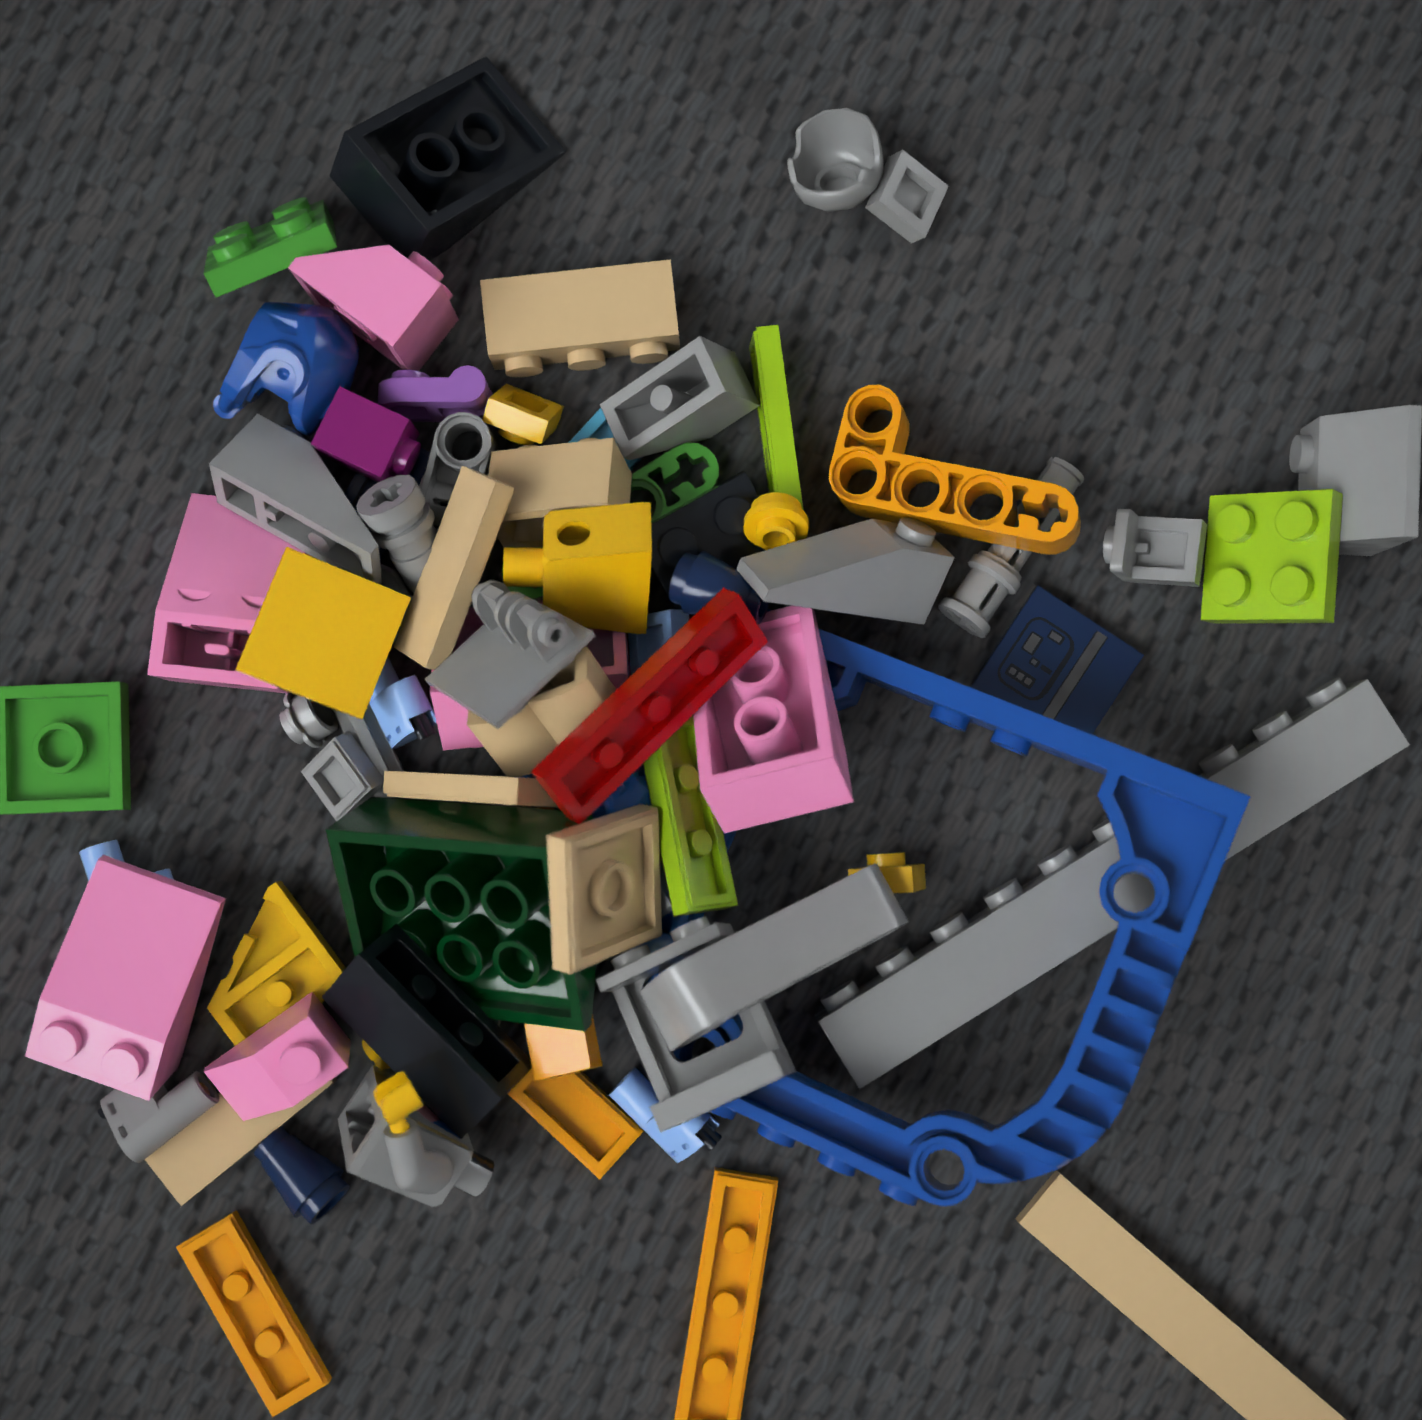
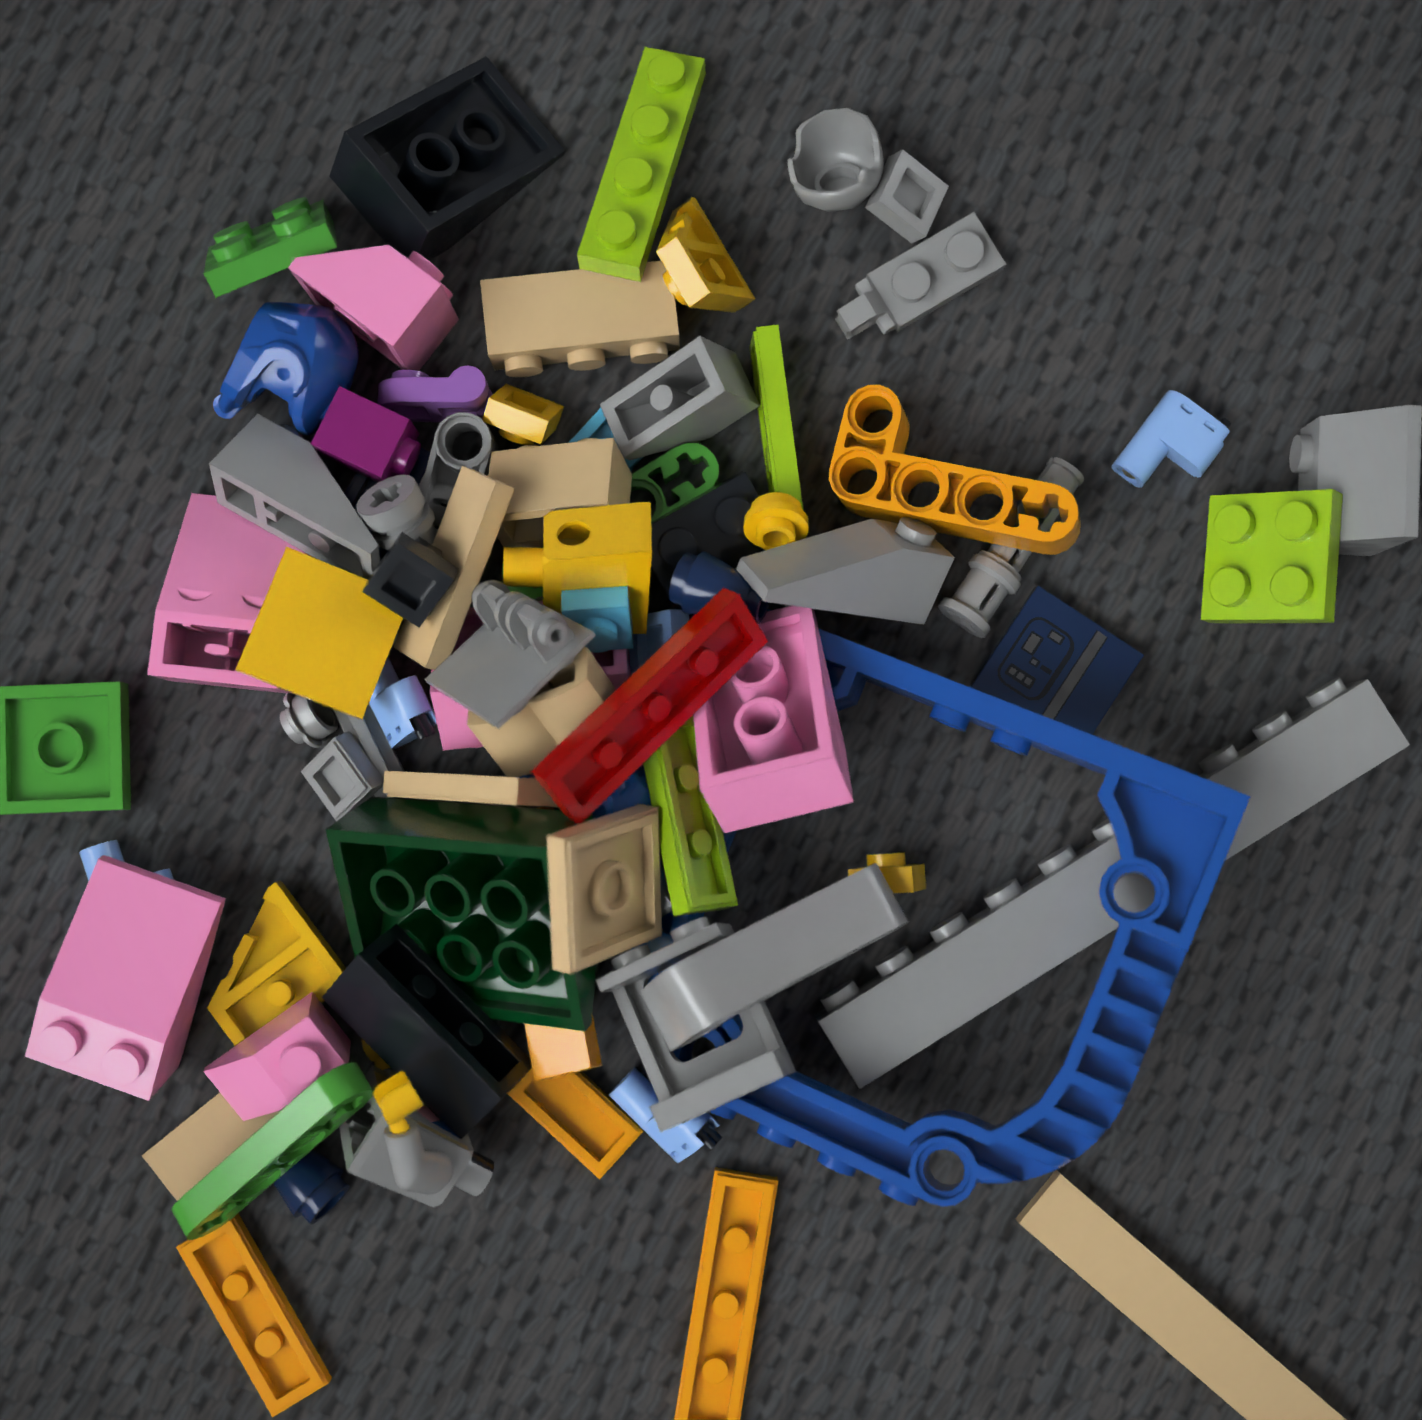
(147, 1125): light grey piece -> none
(272, 1150): none -> bright green beam
(411, 578): none -> black tile
(604, 612): none -> medium azure plate
(641, 164): none -> lime plate
(698, 263): none -> yellow wing
(922, 279): none -> light grey hinge
(1155, 549): light grey bracket -> none
(1172, 430): none -> light blue piece

